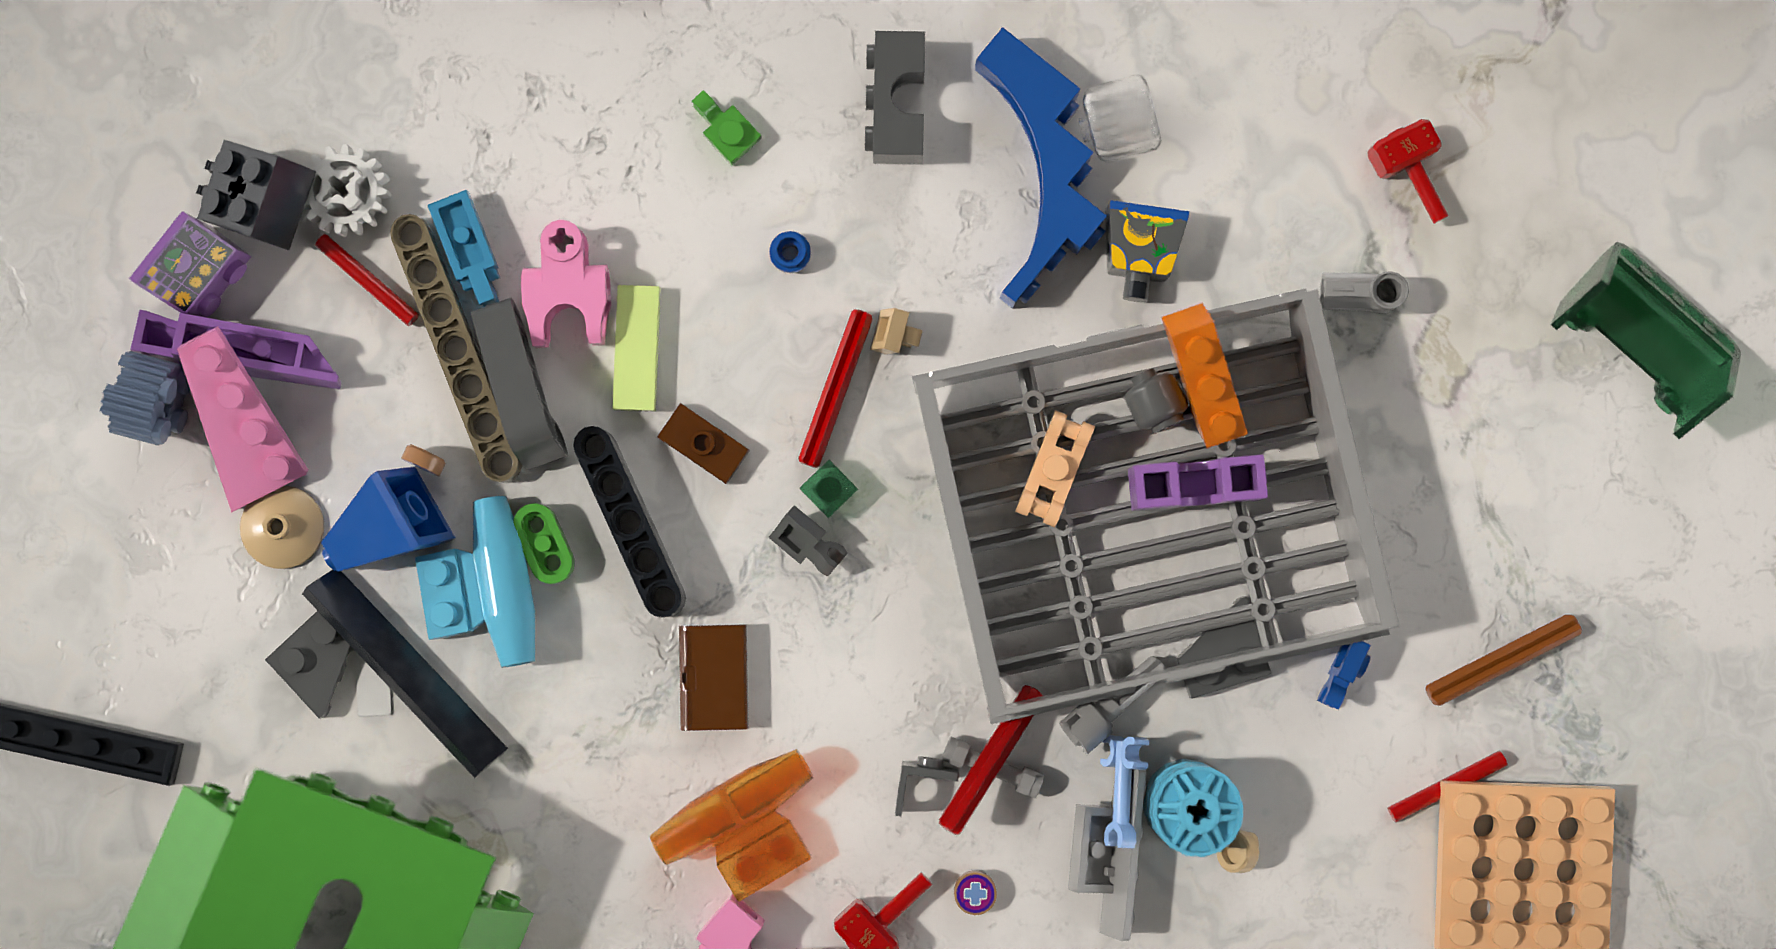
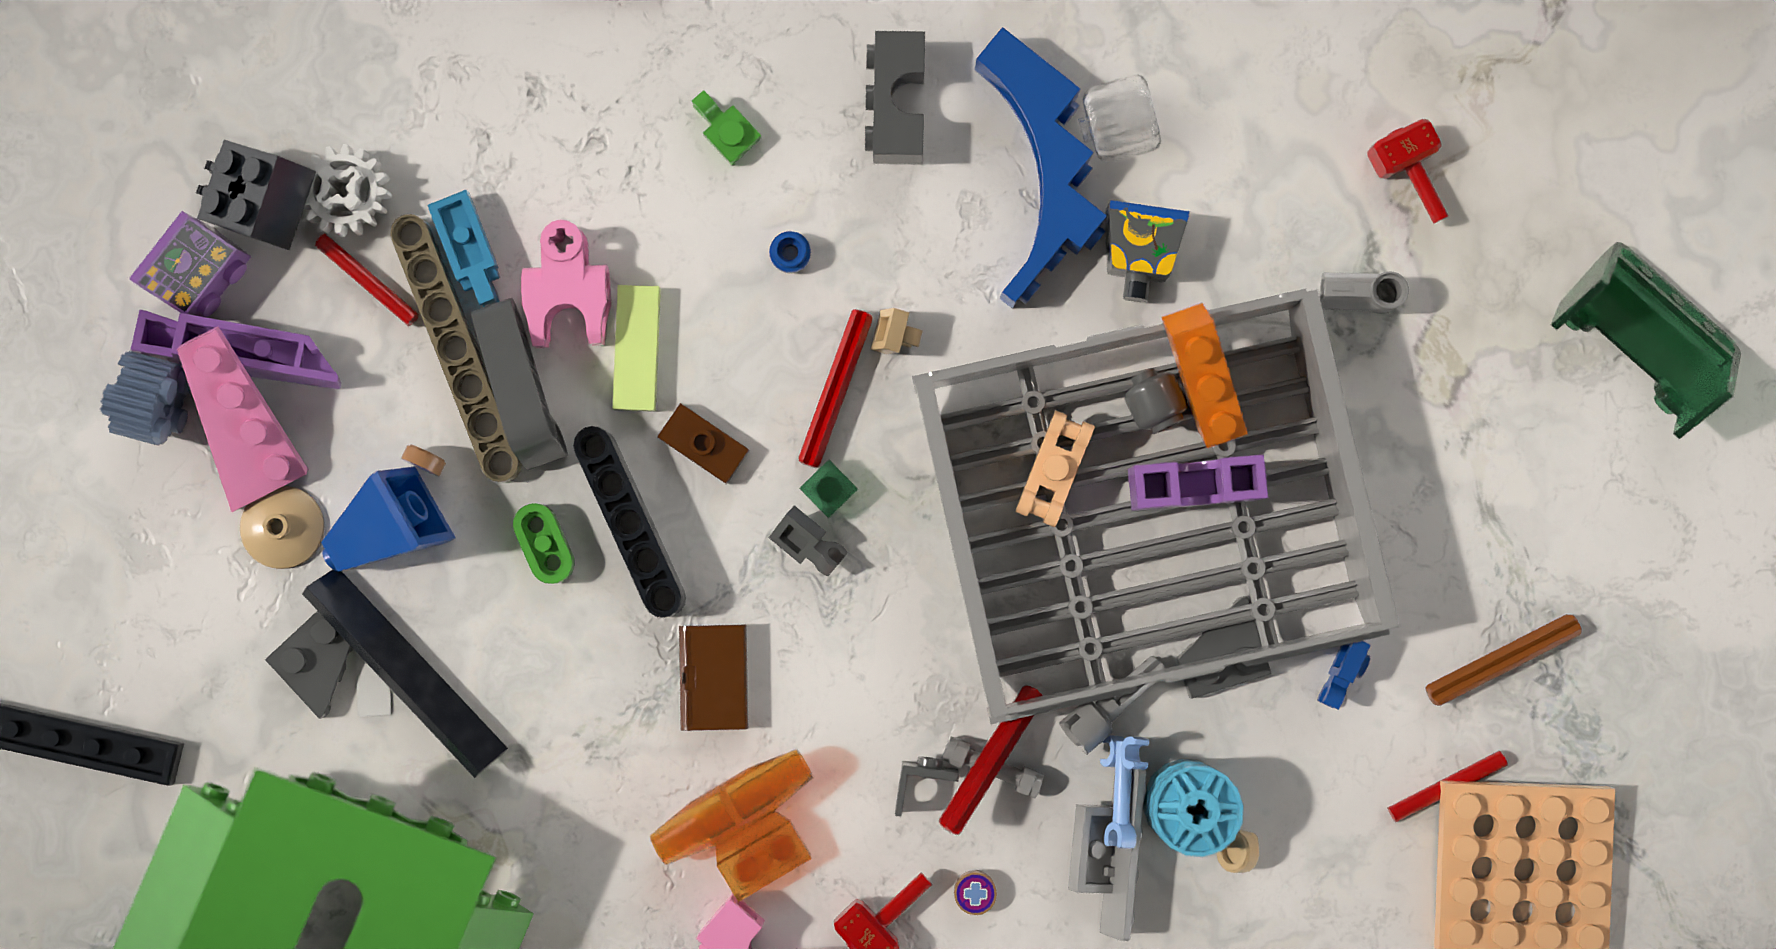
(483, 586): medium azure plate -> none

